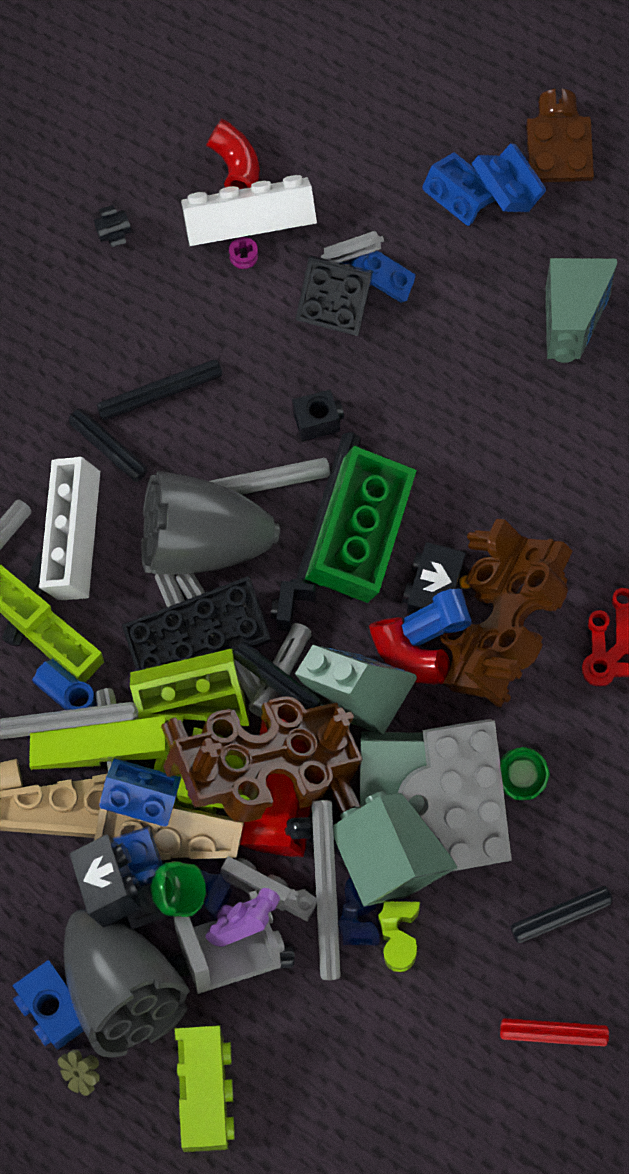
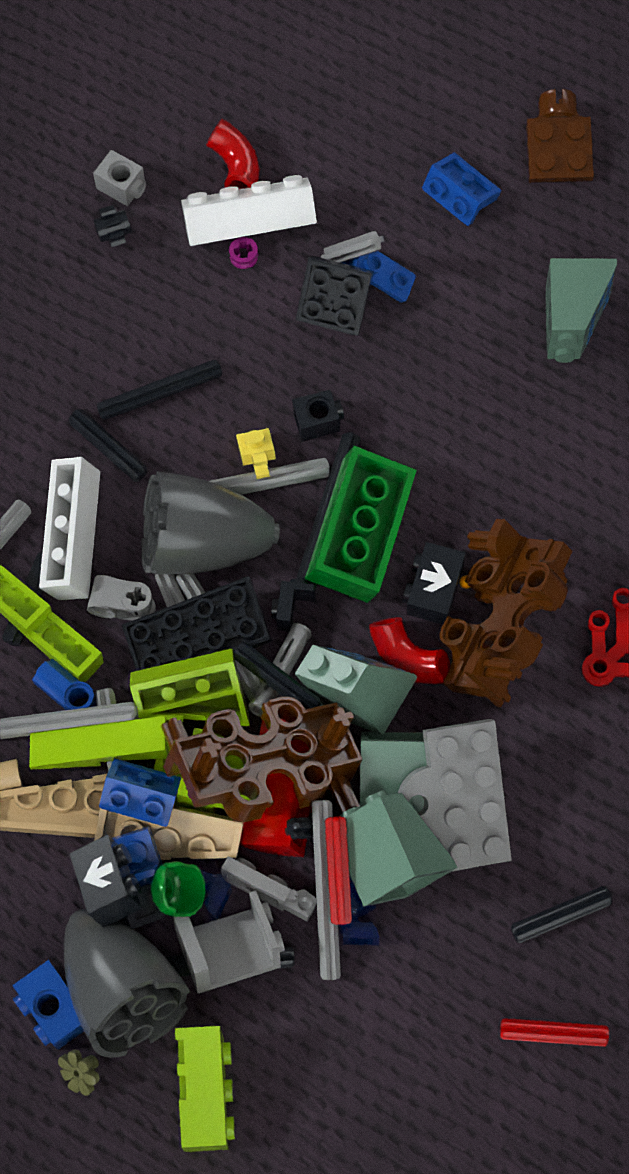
(116, 597): none -> light grey piece
(117, 167): none -> light grey brick
(242, 919): medium lavender plate -> none
(256, 449): none -> light yellow plate
(338, 870): none -> red axle
(401, 948): lime leg -> none
(444, 615): blue piece -> none
(510, 179): blue bracket -> none
(526, 767): green hair -> none

